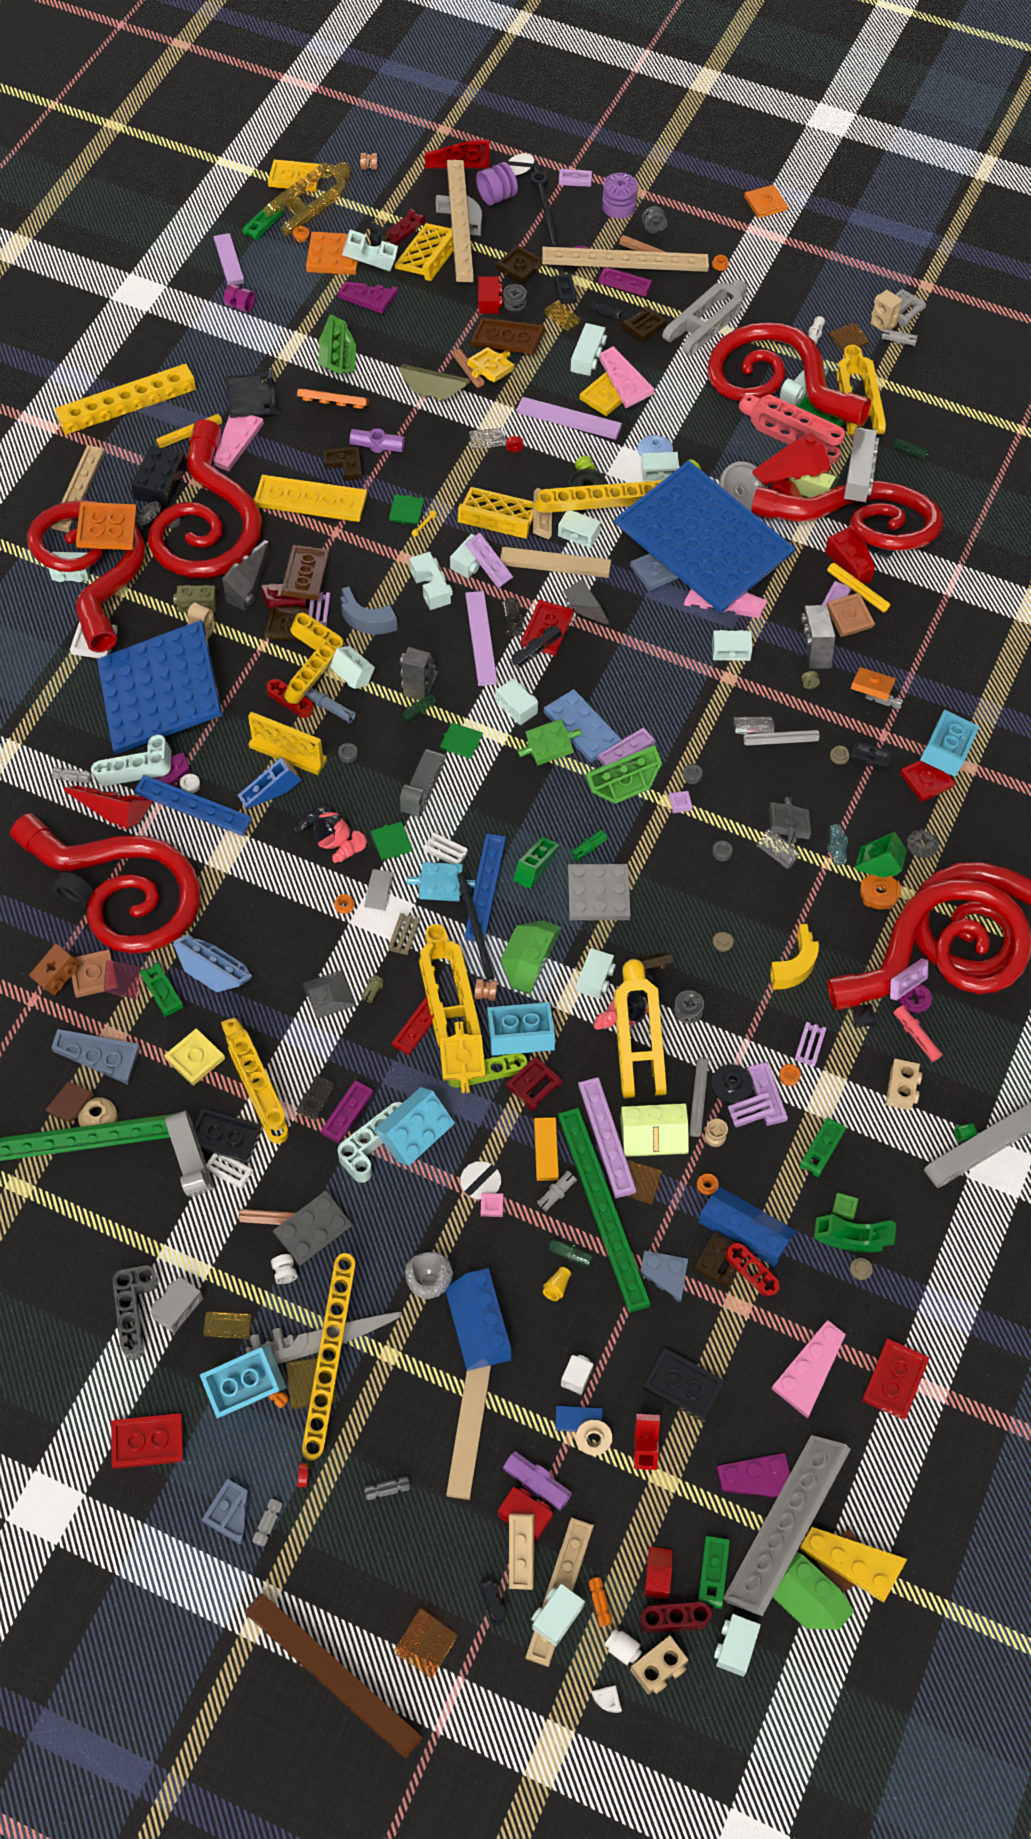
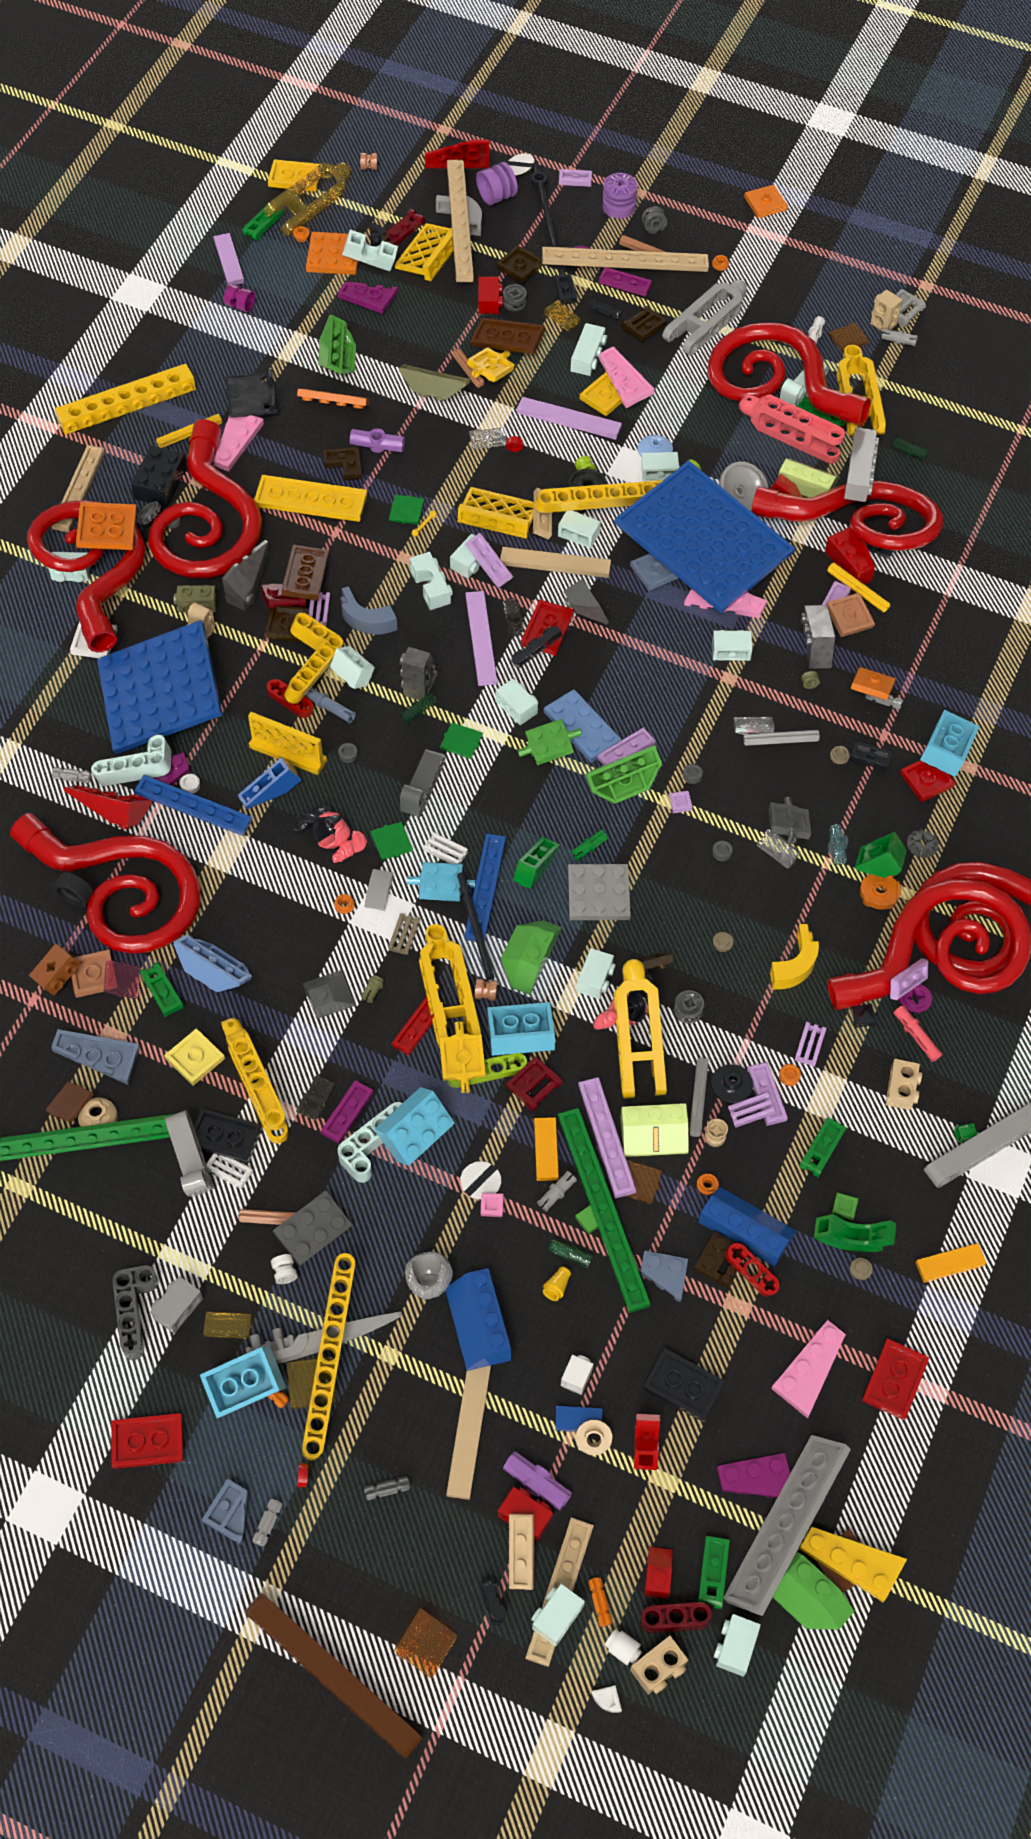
(587, 1220): none -> bright green tile
(798, 459): red wedge -> none
(951, 1263): none -> light orange tile

